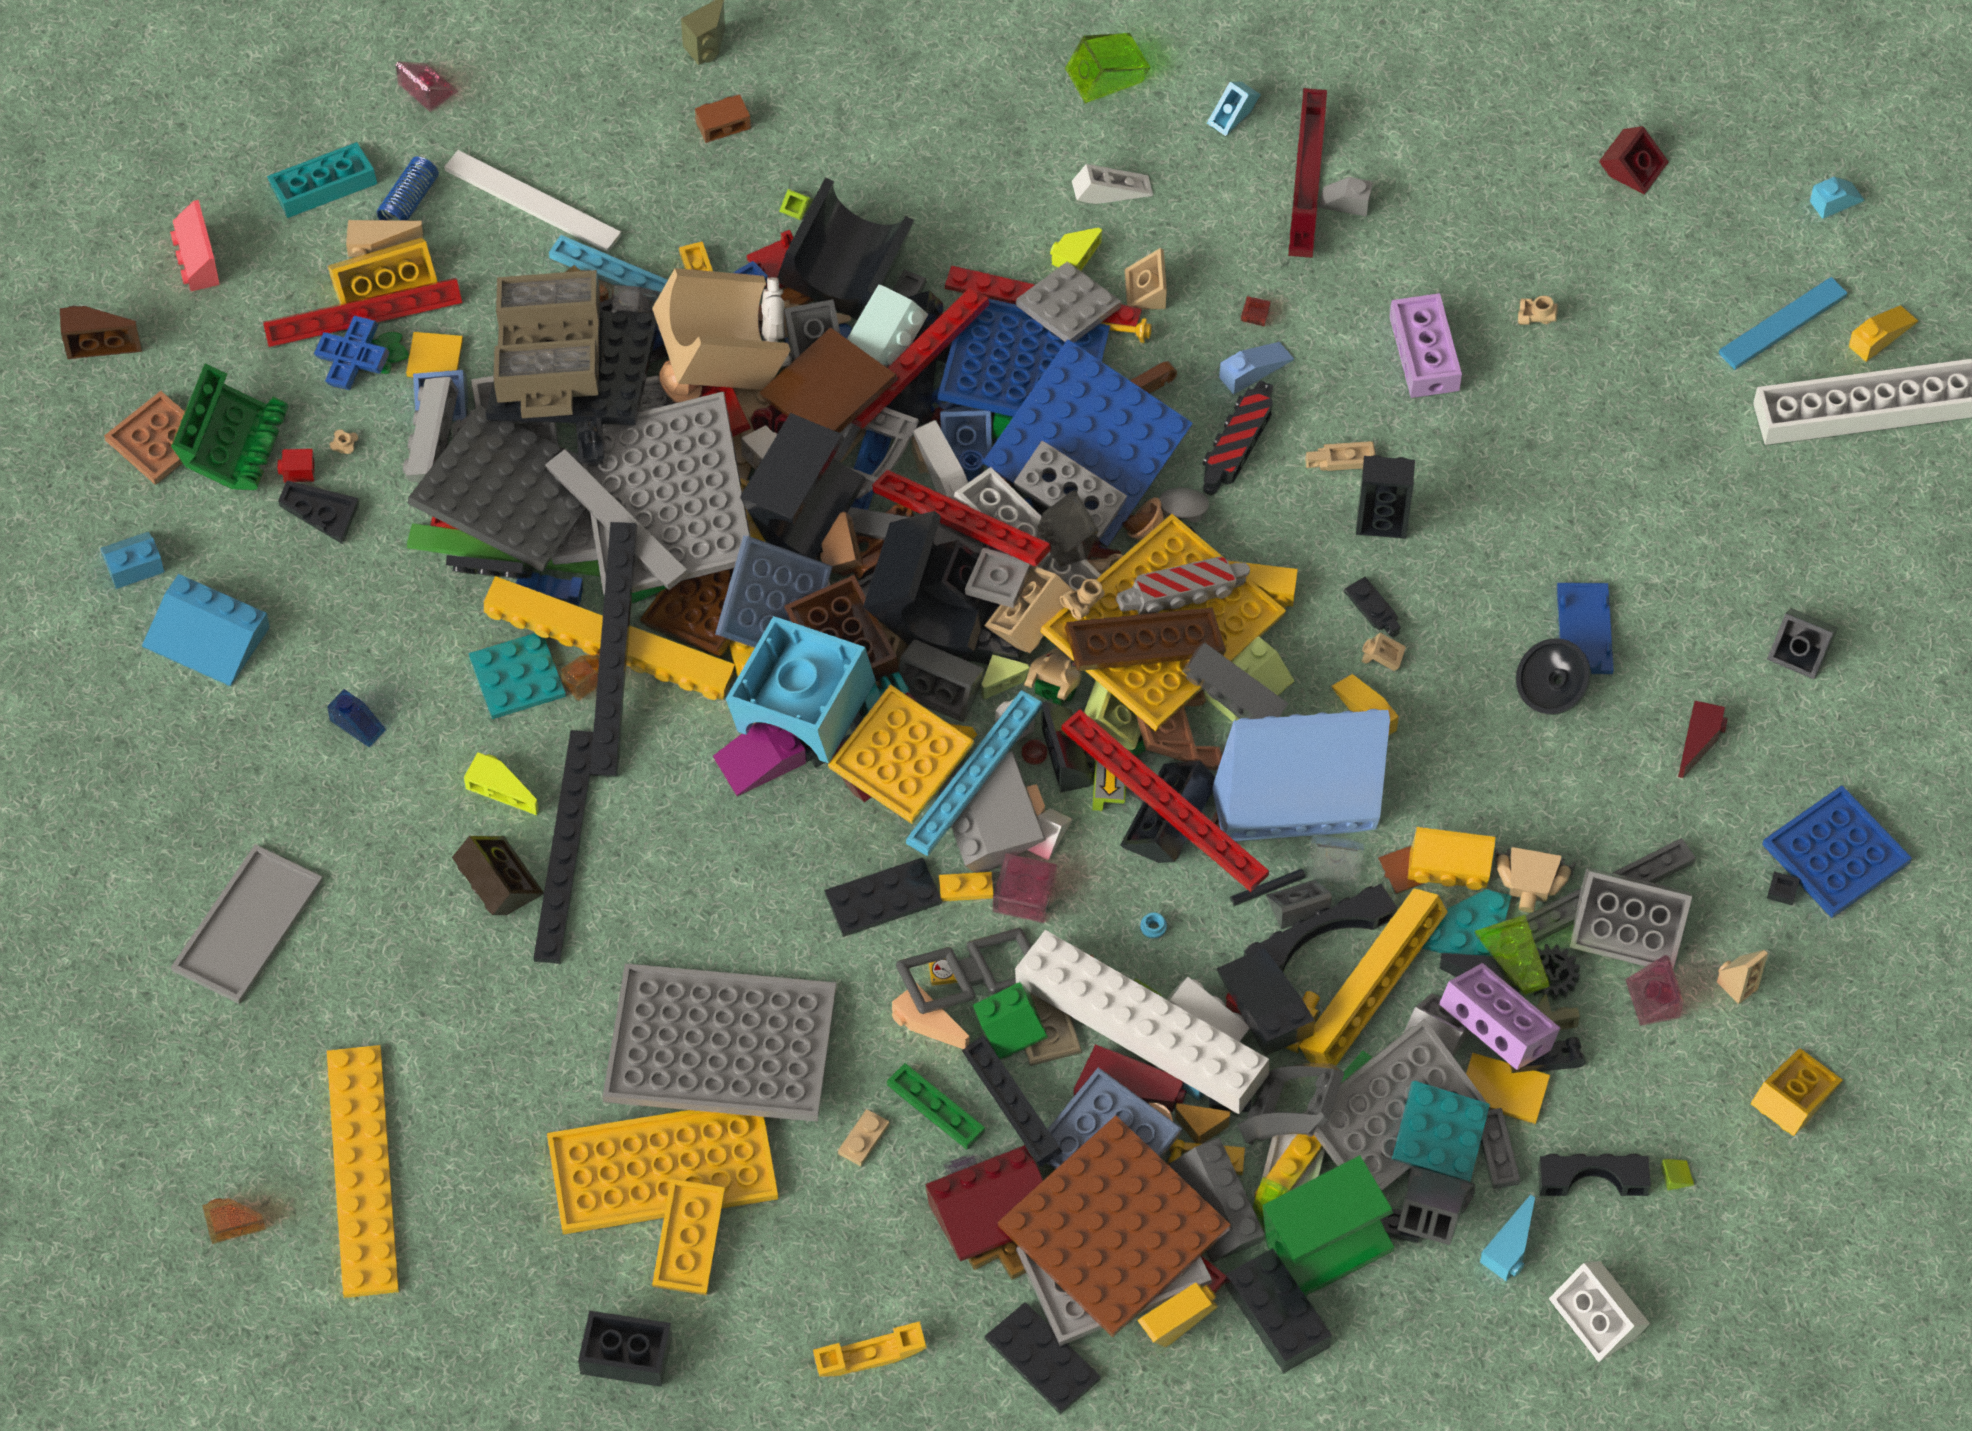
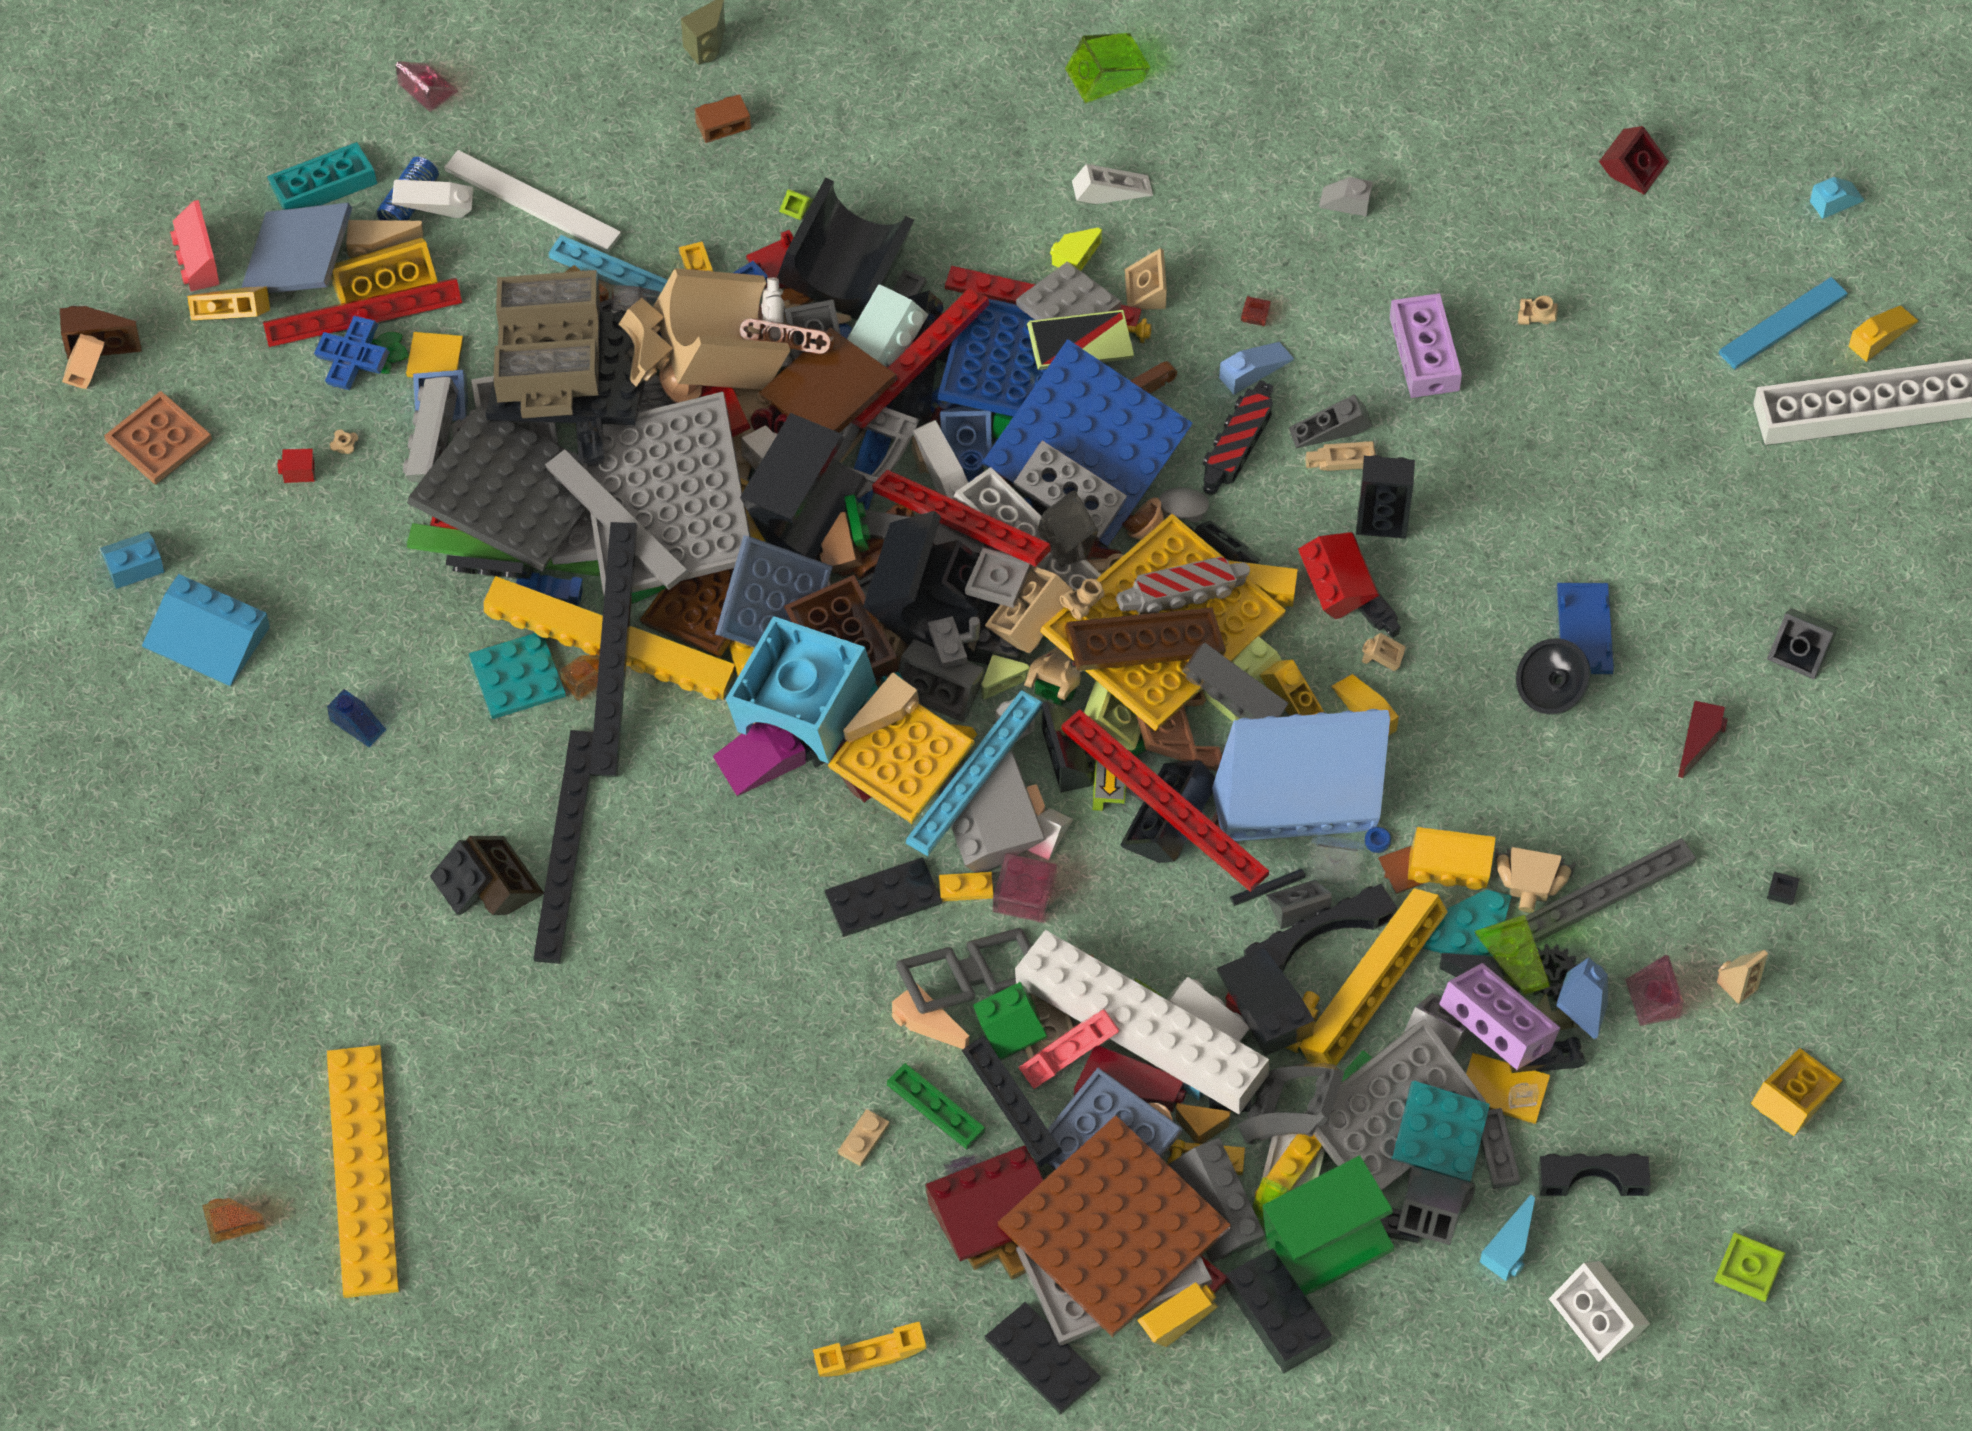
(83, 361): none -> light nougat slope
(227, 432): green slope -> none
(229, 303): none -> yellow slope
(246, 924): light grey tile -> none
(297, 248): none -> sand blue tile
(320, 508): black wing -> none
(434, 197): none -> white slope
(461, 877): none -> black plate
(493, 779): neon yellow slope -> none
(625, 1167): yellow plate -> none
(625, 1348): black brick -> none
(650, 349): none -> tan arch
(688, 1237): yellow plate -> none
(720, 1042): light grey plate -> none
(787, 333): none -> beam
(856, 513): none -> green plate
(885, 707): none -> tan slope
(941, 973): tile -> none
(949, 642): none -> flat silver plate
(1034, 752): clear red plate -> none
(1068, 1048): none -> coral slope
(1099, 334): none -> tile
(1153, 918): medium azure plate -> none
(1226, 543): none -> black hinge
(1233, 107): medium azure slope -> none
(1289, 684): none -> yellow slope
(1307, 173): dark red slope -> none
(1335, 422): none -> dark grey slope
(1338, 573): none -> red slope
(1377, 840): none -> blue tile
(1523, 1095): none -> clear plate
(1585, 996): none -> medium blue slope
(1629, 918): light grey slope -> none
(1676, 1174): lime slope -> none
(1749, 1267): none -> lime plate
(1837, 851): blue plate -> none

